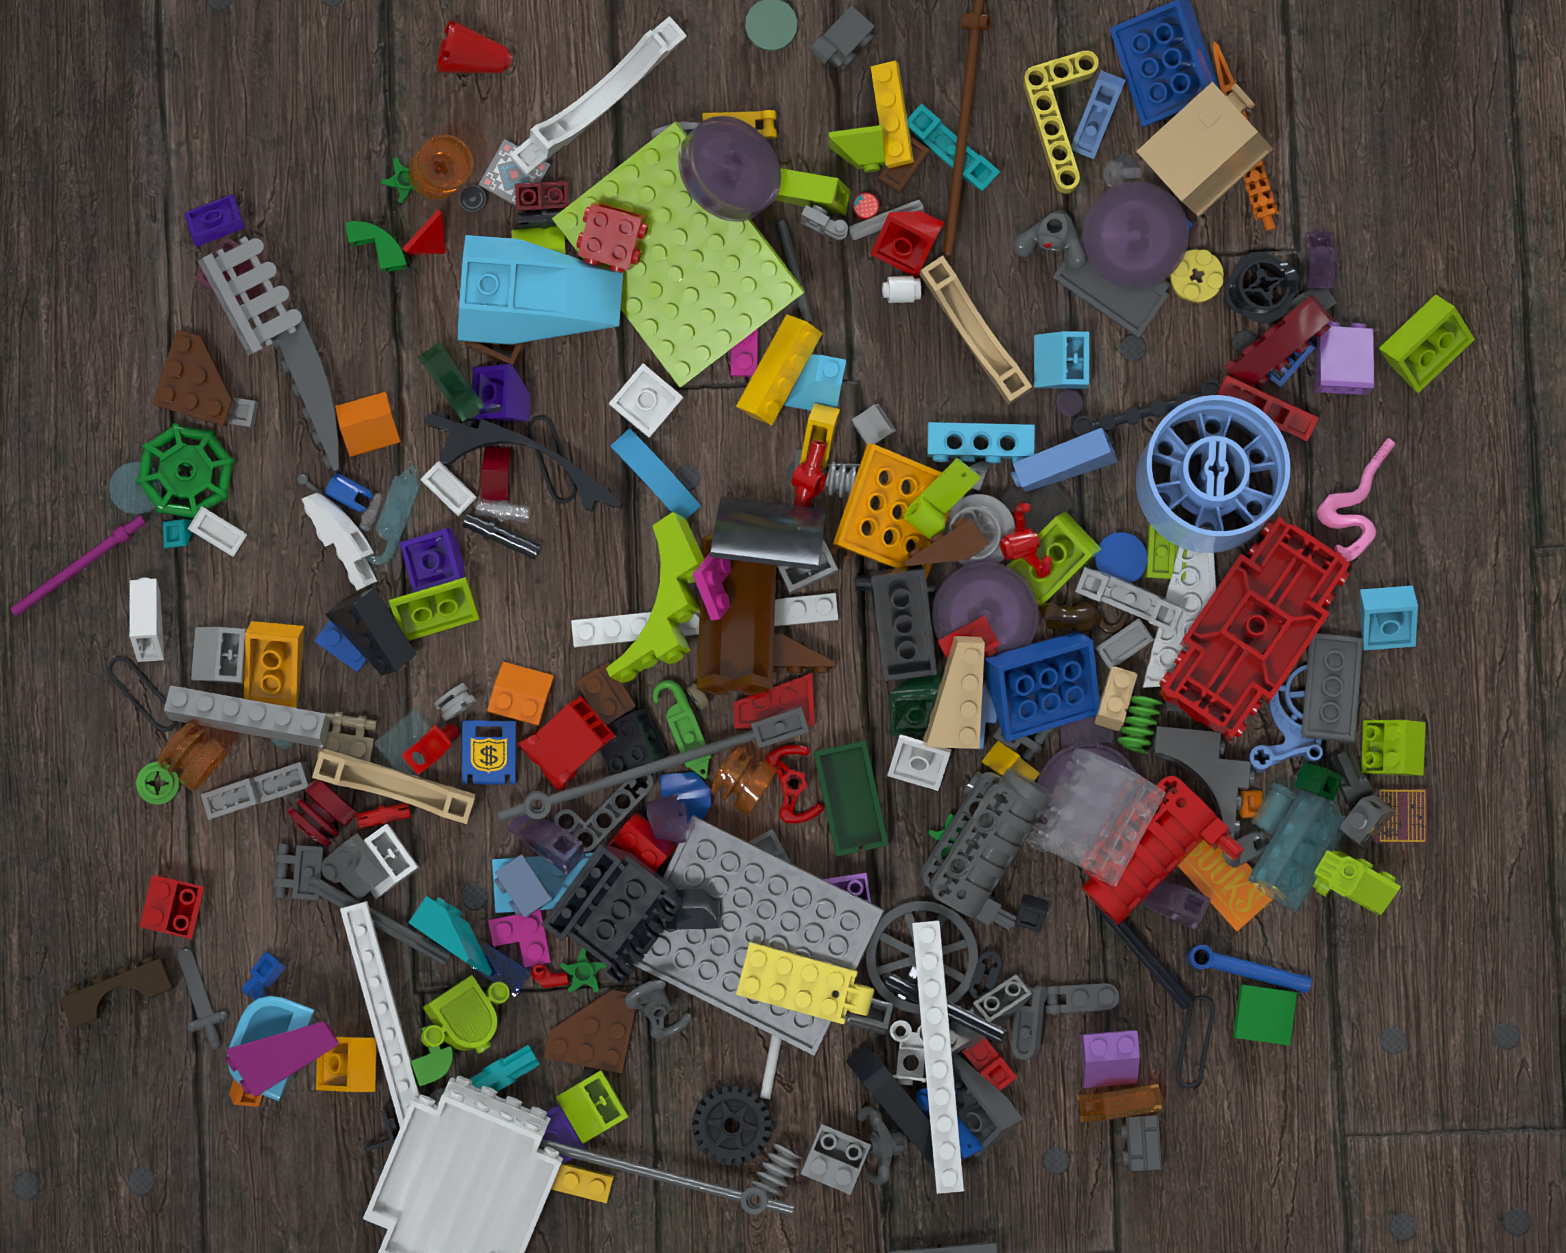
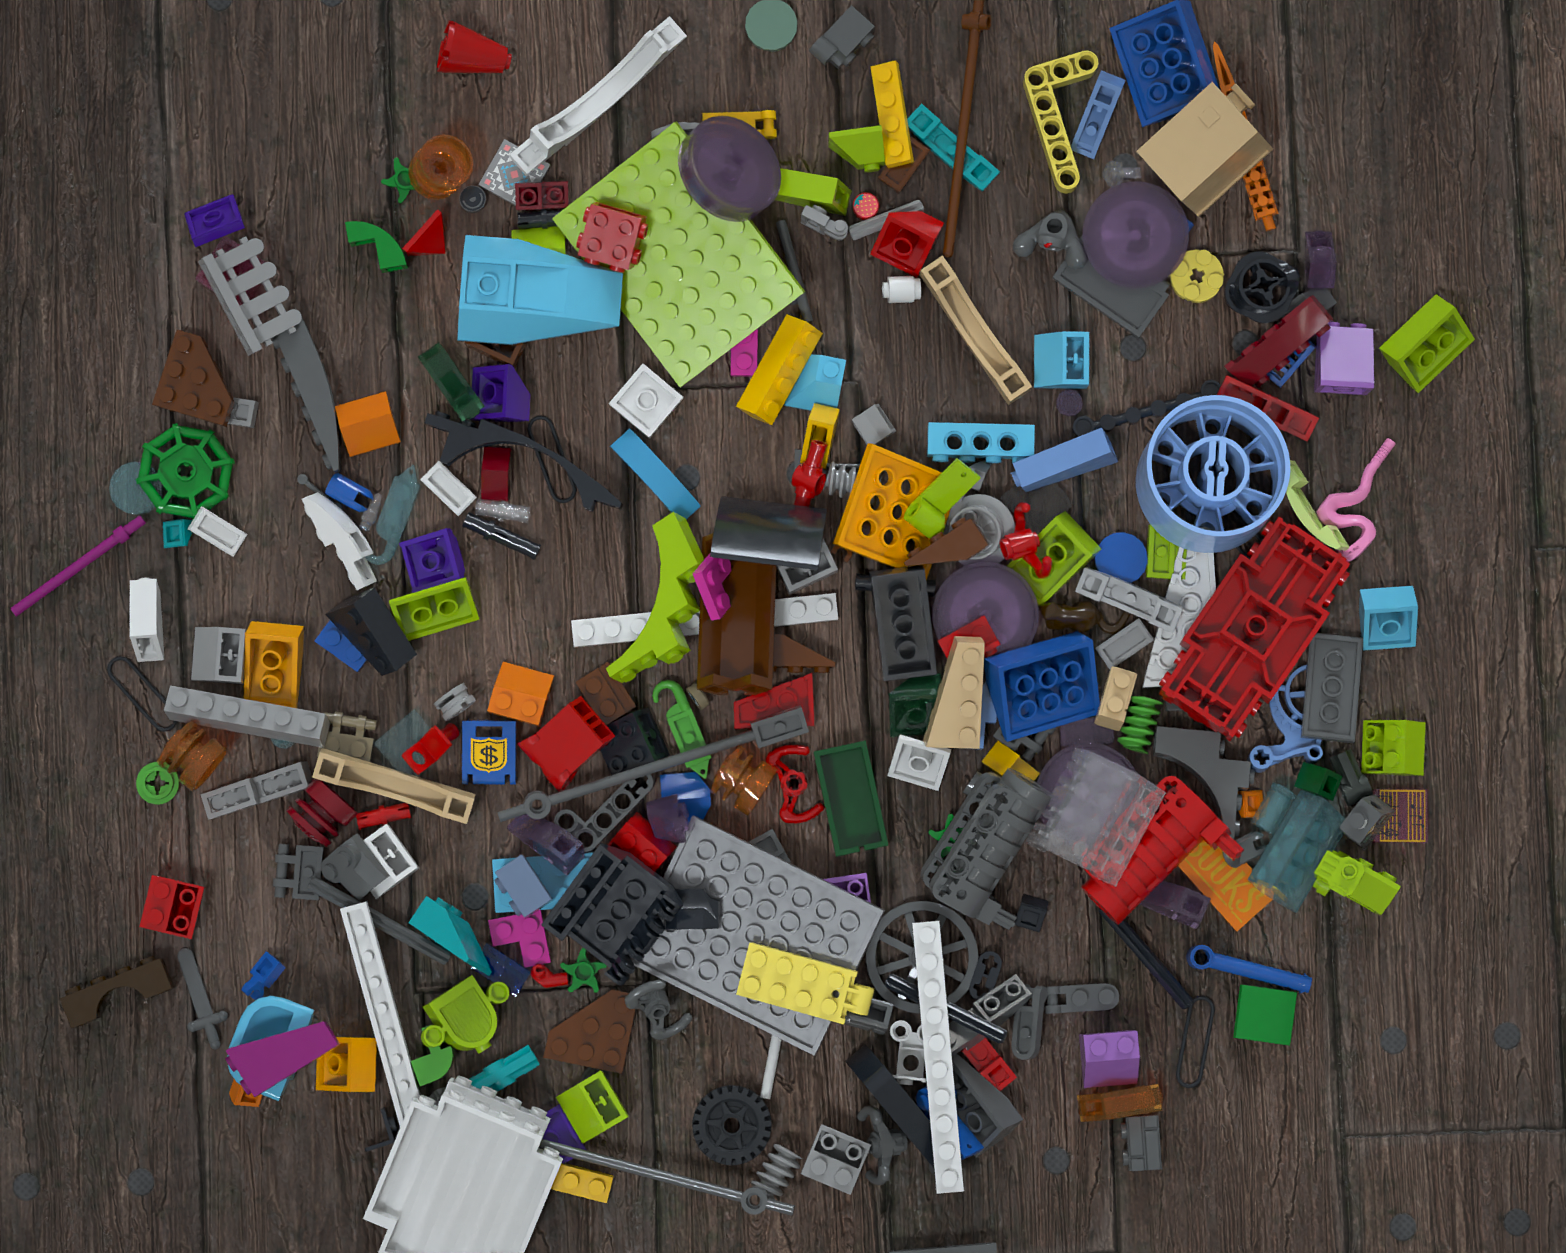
(1327, 534): none -> yellowish green slope

